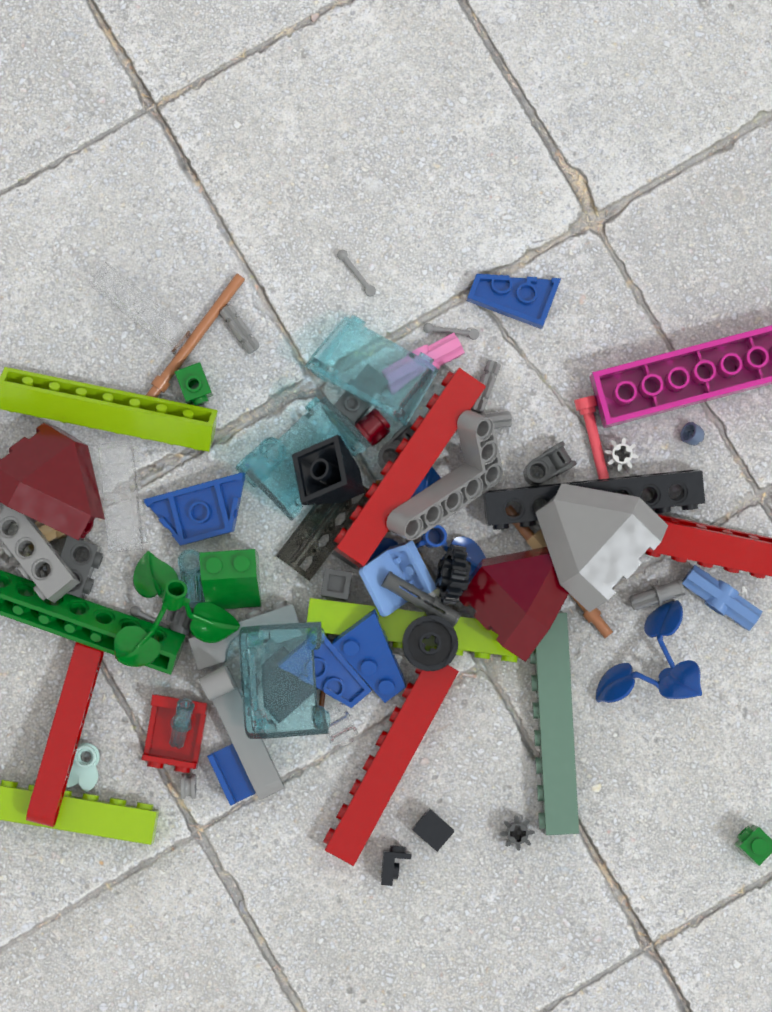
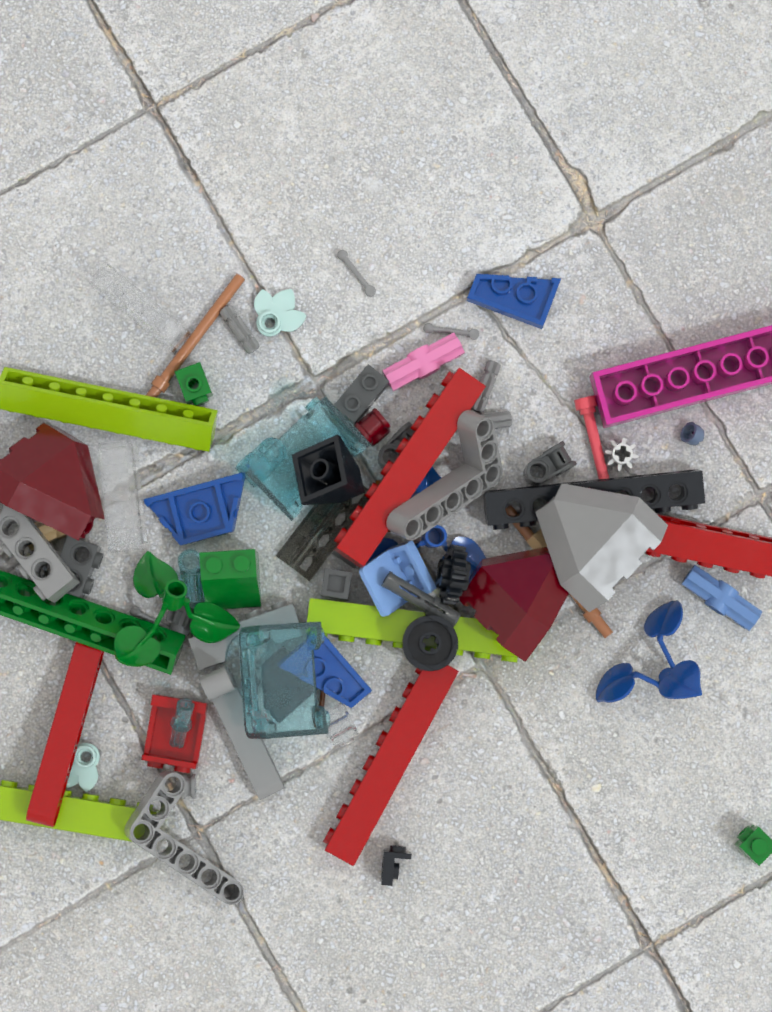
(175, 849): none -> light grey beam
(231, 774): blue panel -> none
(280, 309): none -> light aqua plate
(369, 653): blue wing -> none
(373, 369): clear light blue windscreen -> none
(433, 829): black panel -> none
(511, 827): dark grey gear -> none
(555, 731): sand green brick -> none
(657, 595): light grey axle -> none

